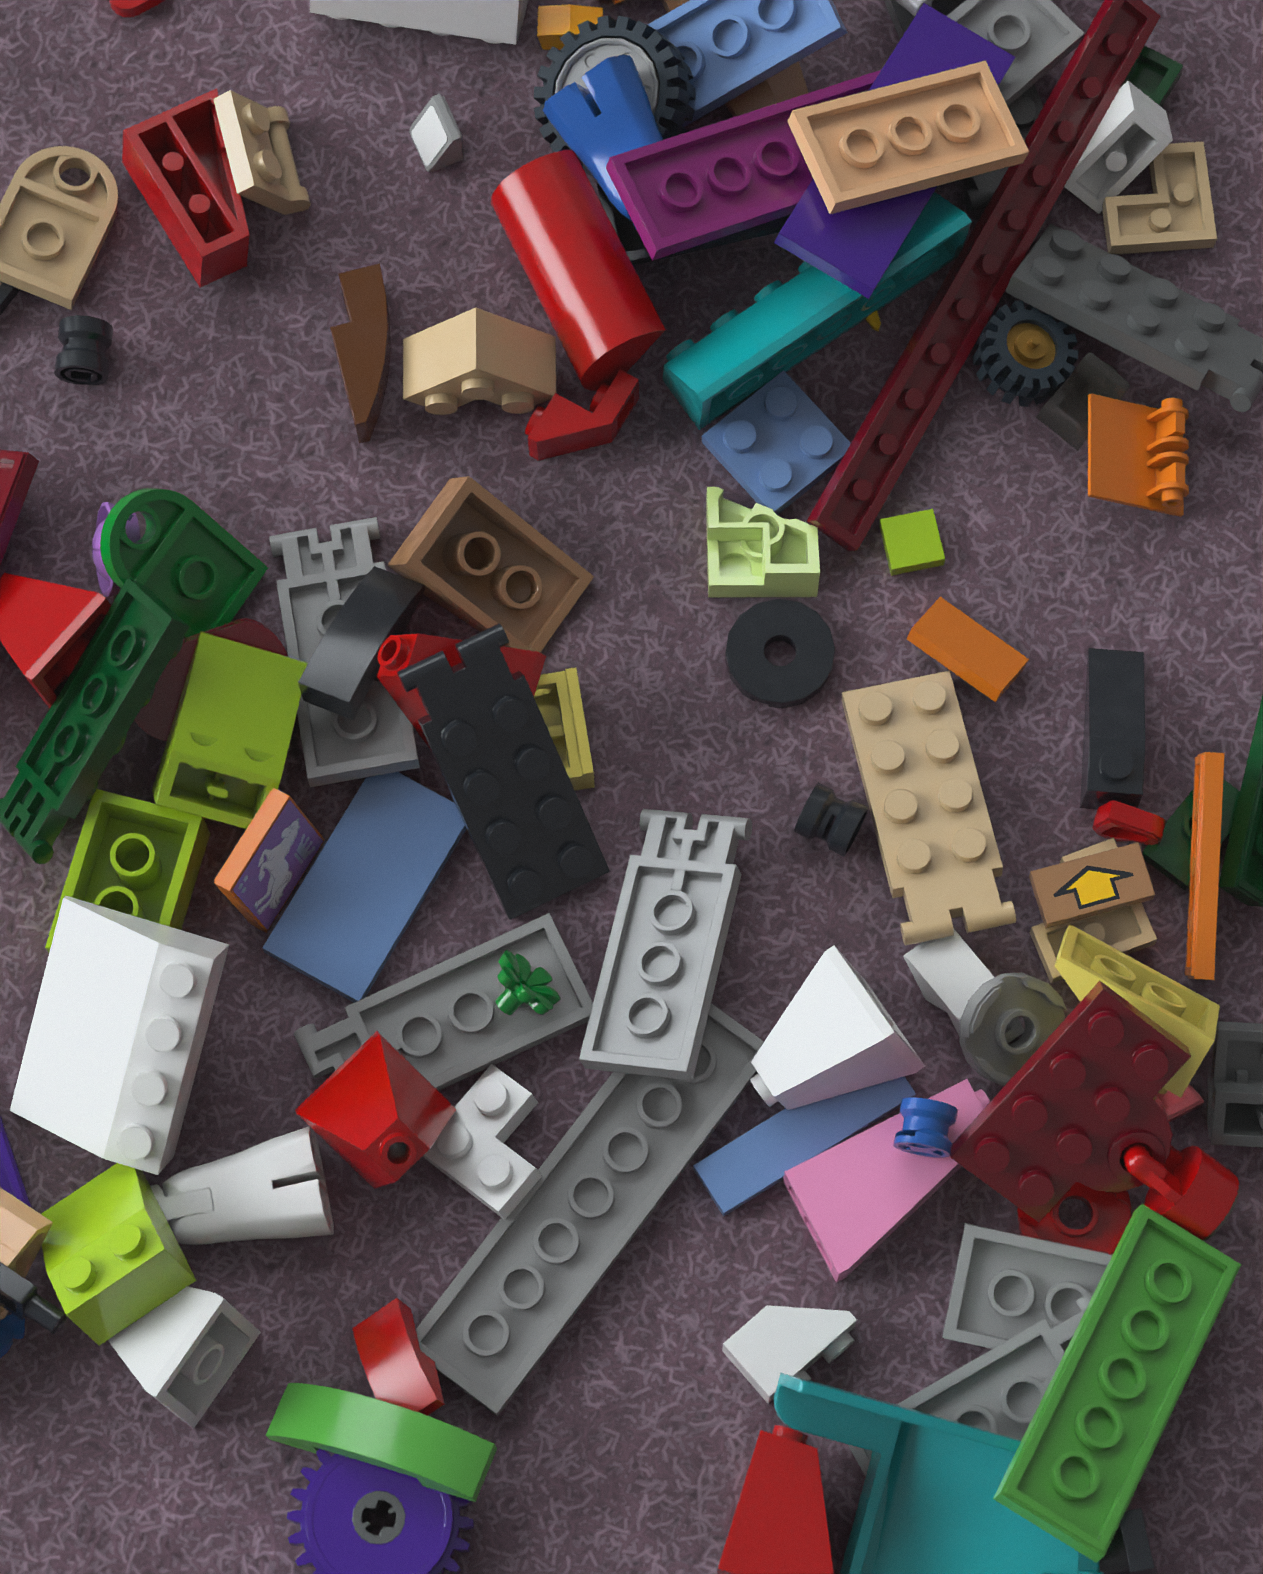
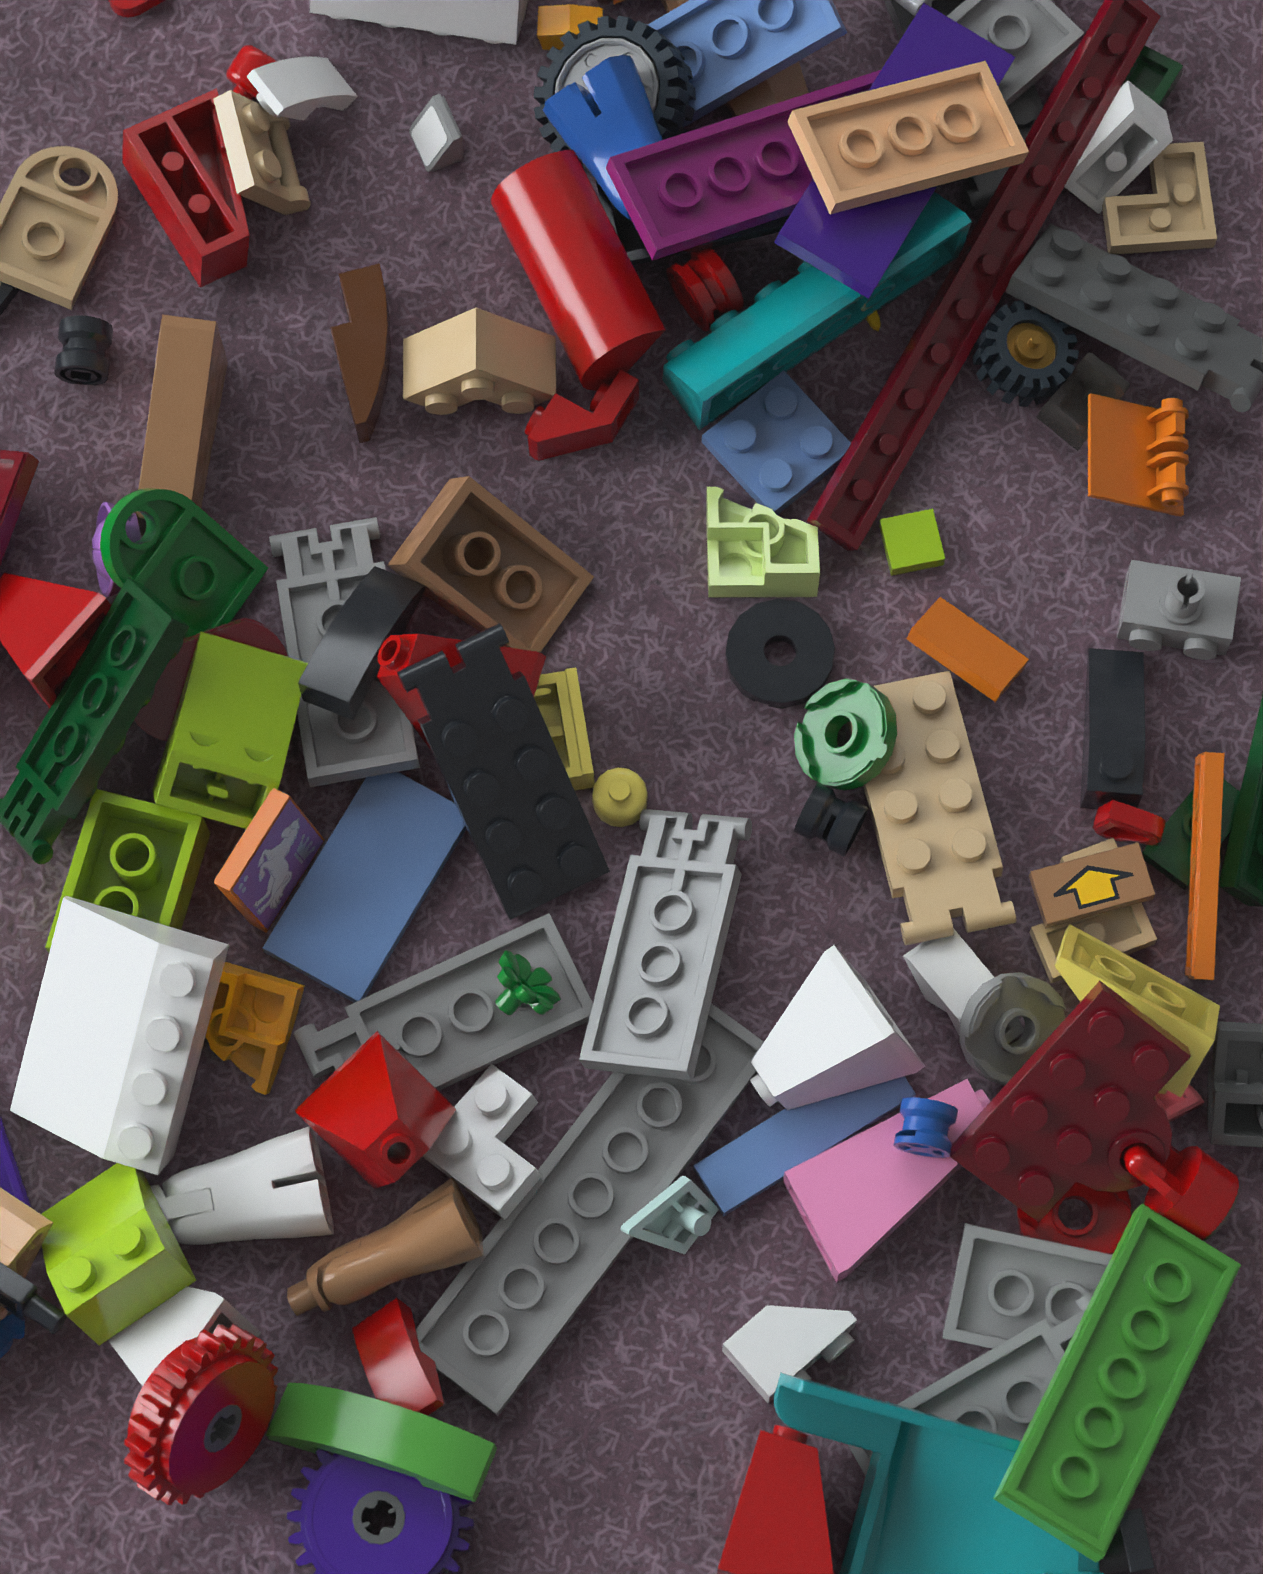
(183, 407): none -> medium nougat slope
(201, 1414): none -> red gear
(244, 62): none -> red piece
(253, 1022): none -> light orange slope
(299, 86): none -> white slope
(426, 1238): none -> medium nougat piece
(619, 797): none -> light yellow piece
(673, 1217): none -> light aqua piece
(705, 287): none -> red wheel
(870, 741): none -> tile
(1178, 609): none -> light grey brick

